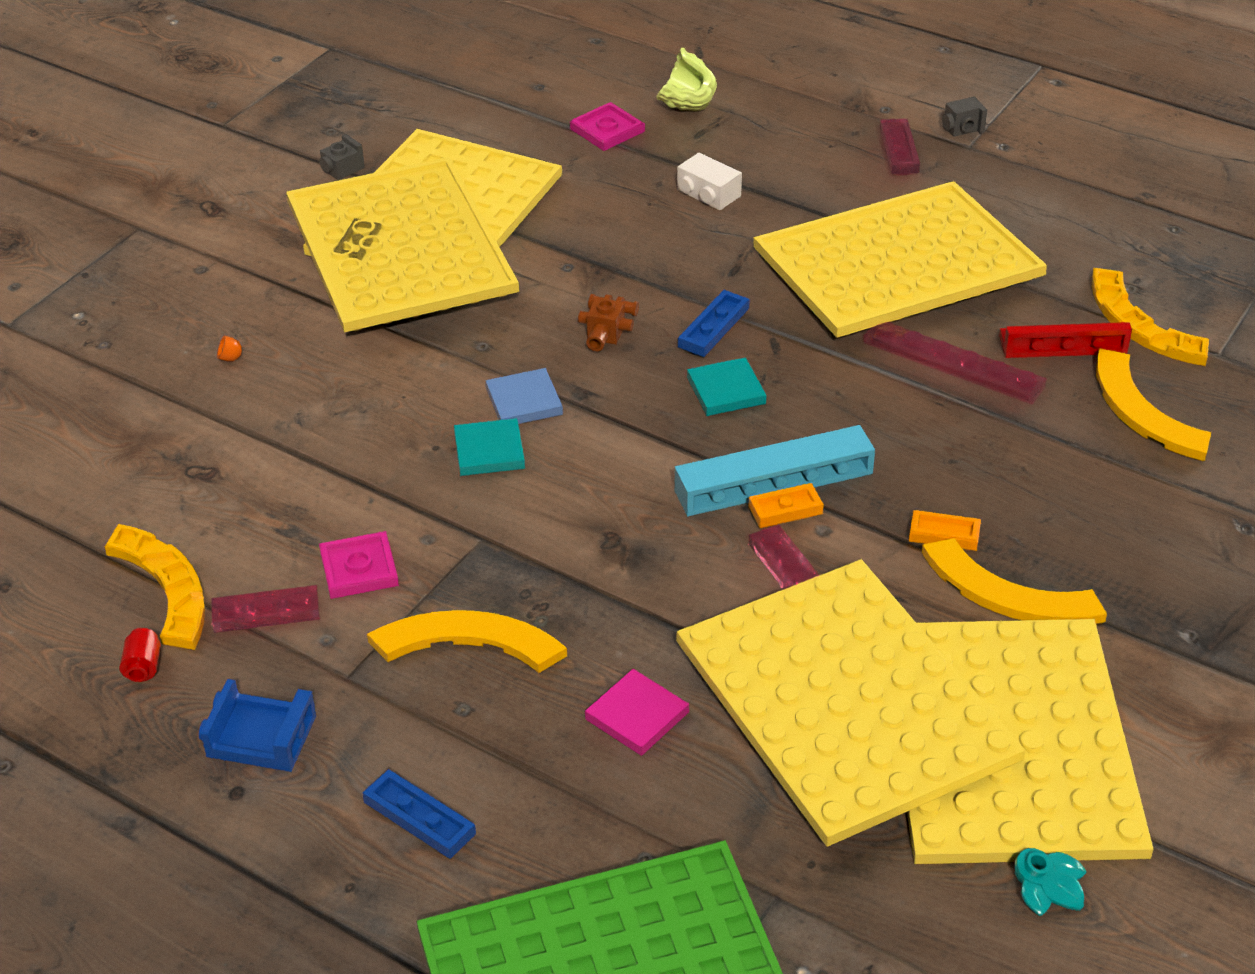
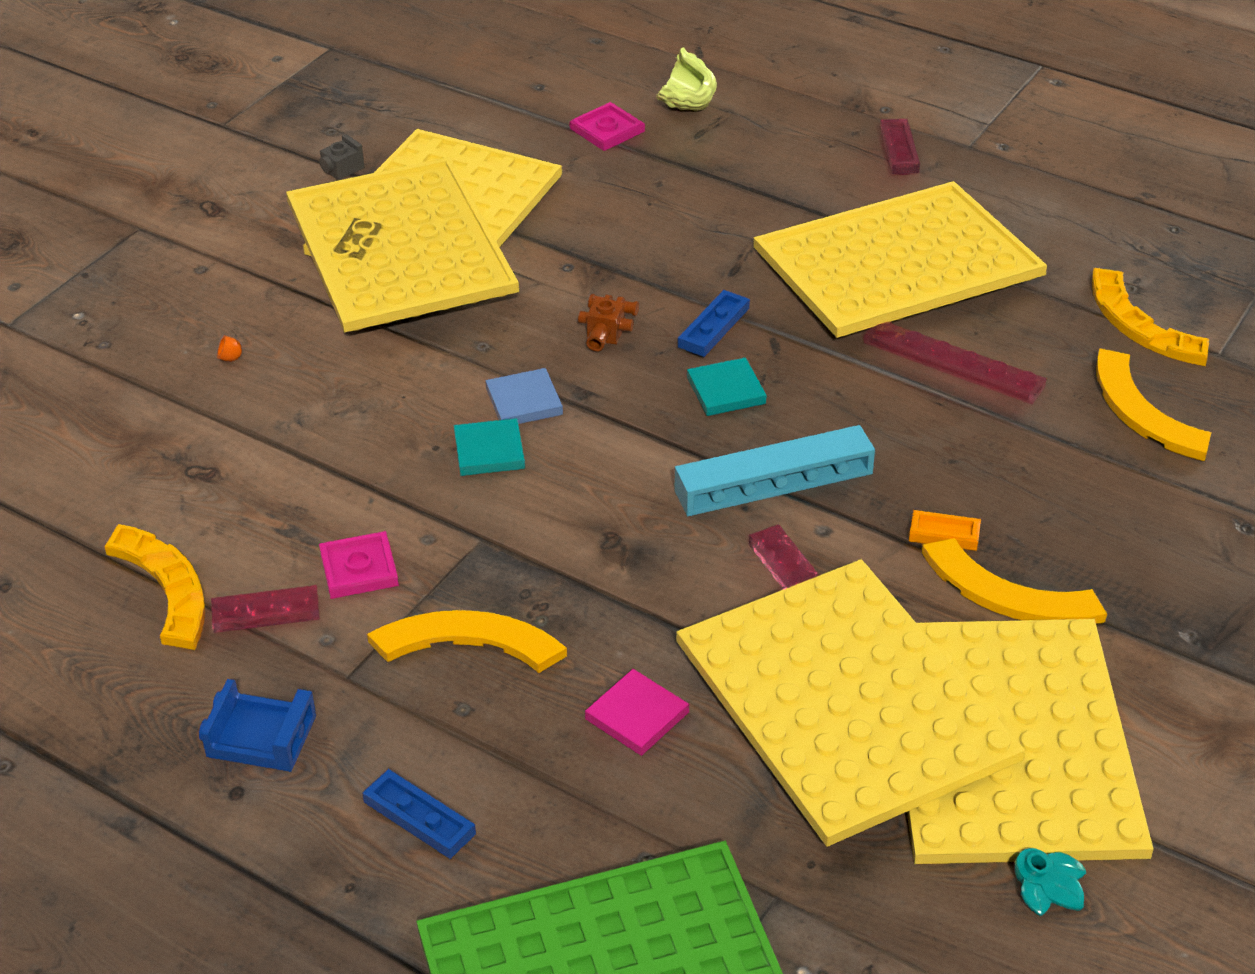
(140, 655): red brick -> none
(709, 181): white brick -> none
(785, 505): light orange plate -> none
(964, 116): dark grey brick -> none
(1064, 339): red fence -> none

